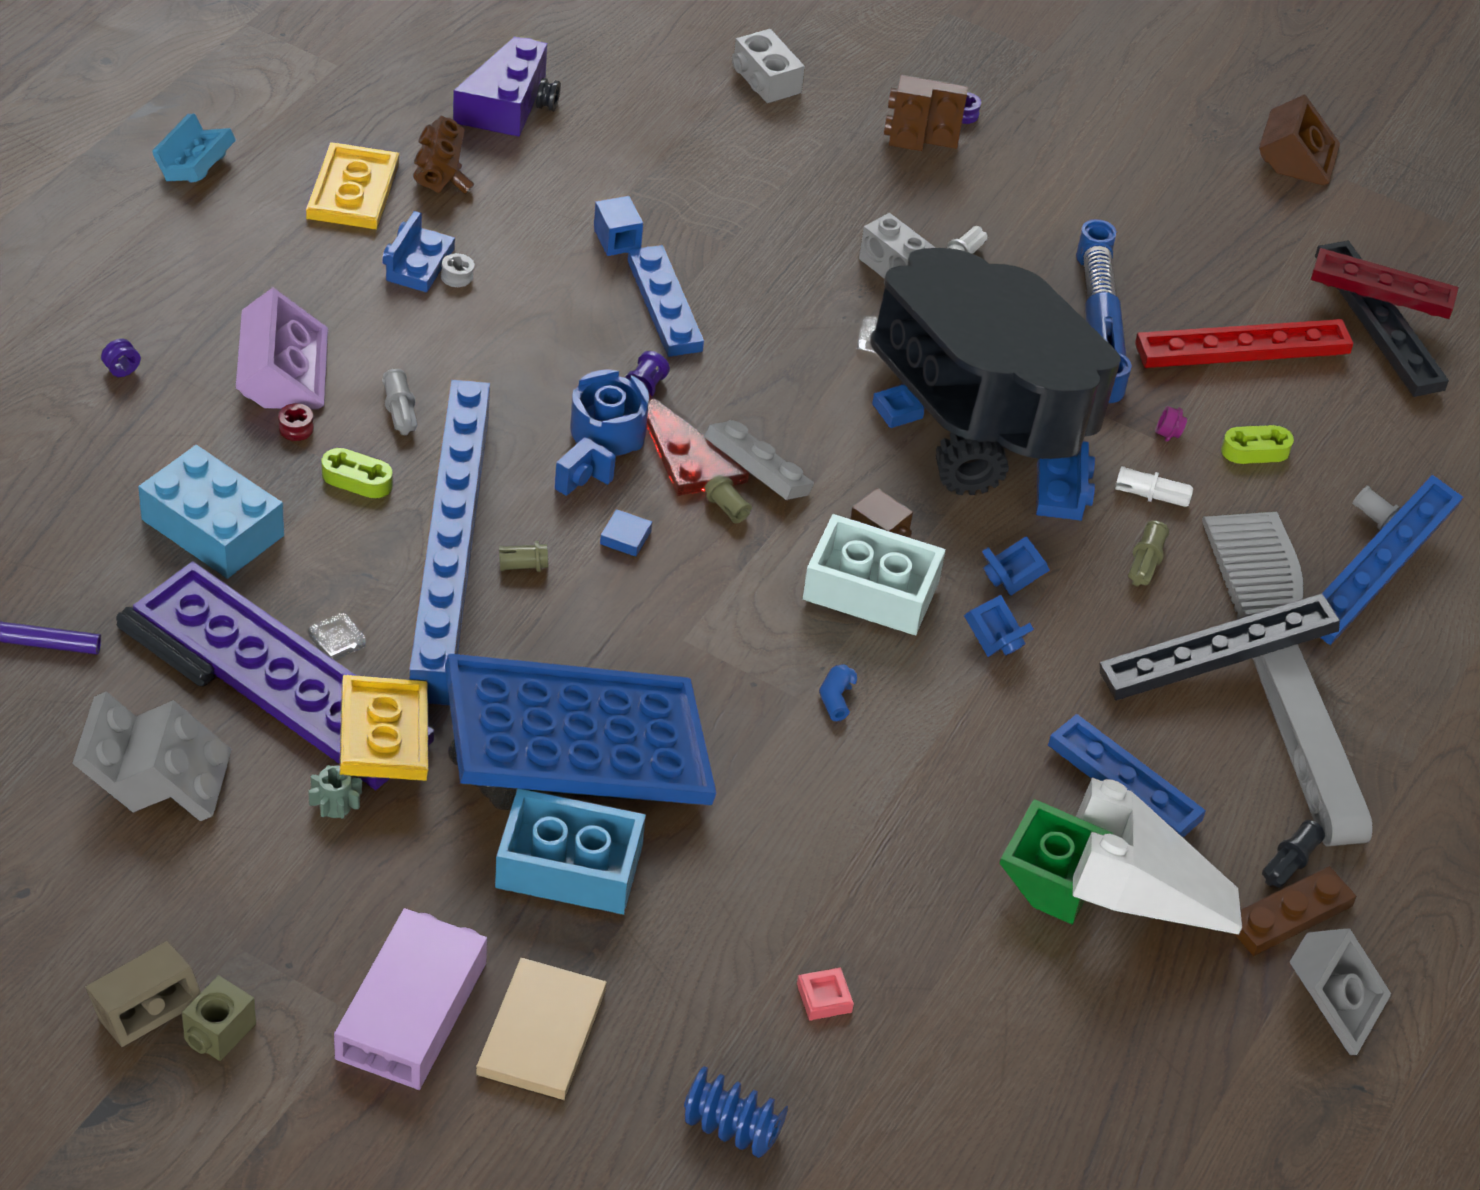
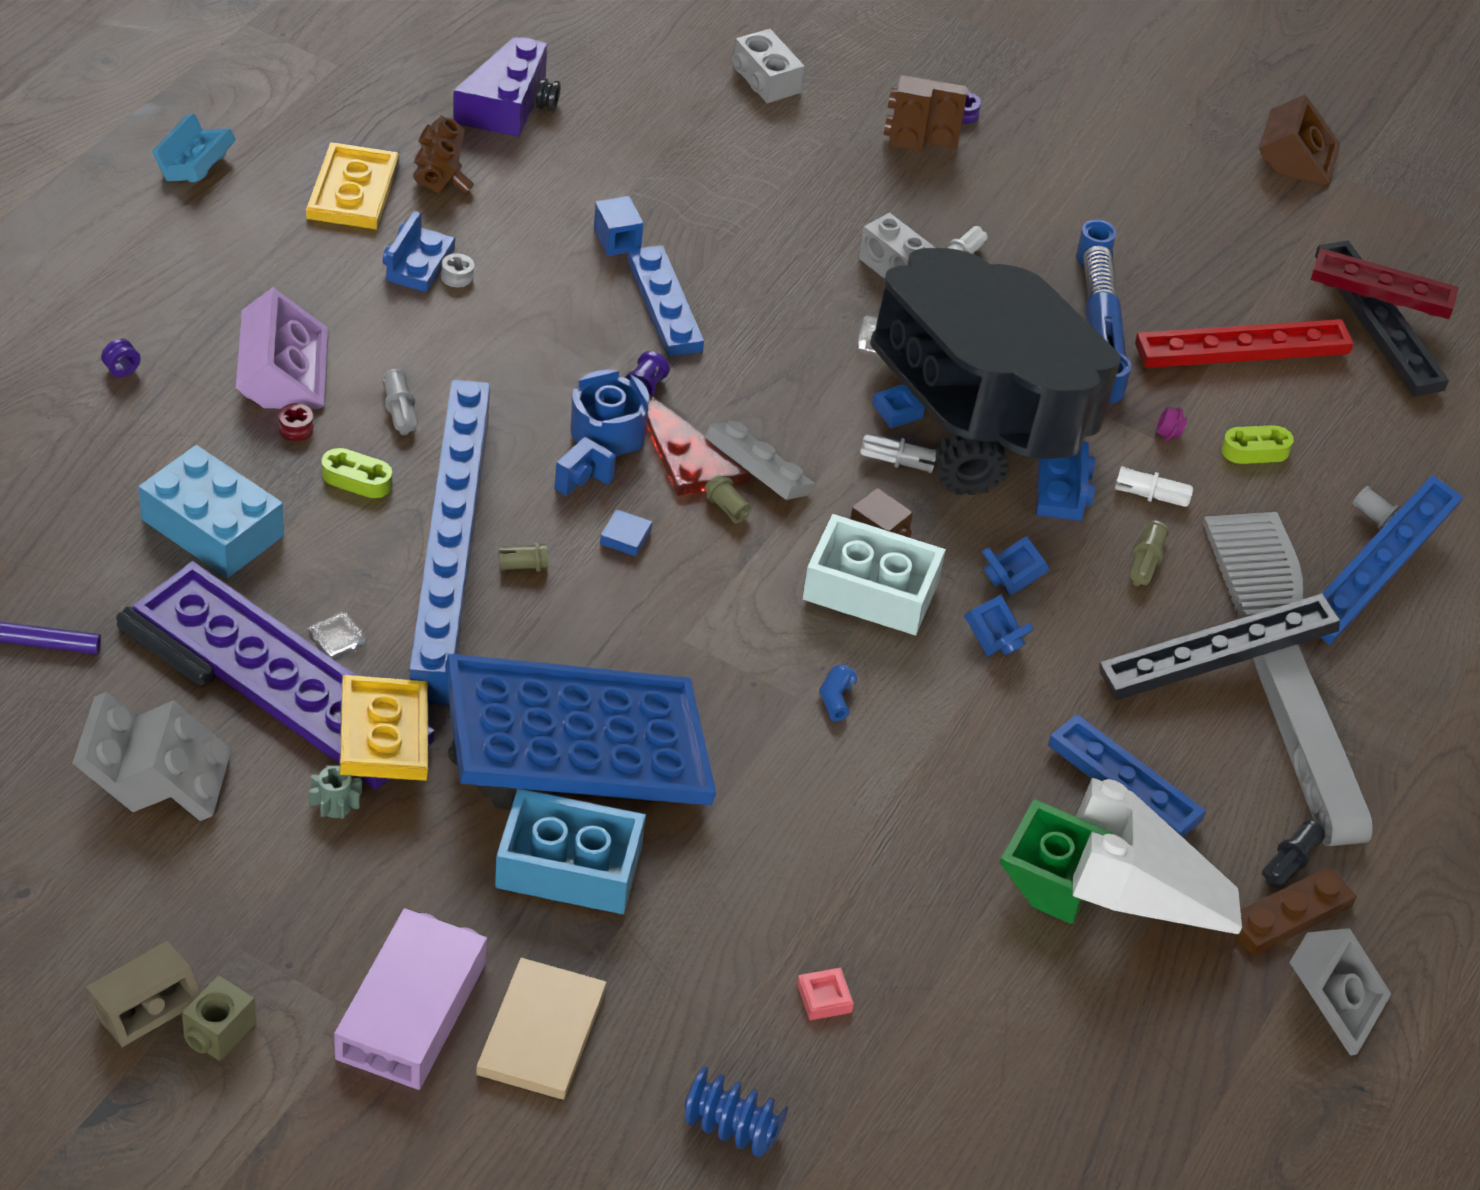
(898, 452): none -> light grey axle

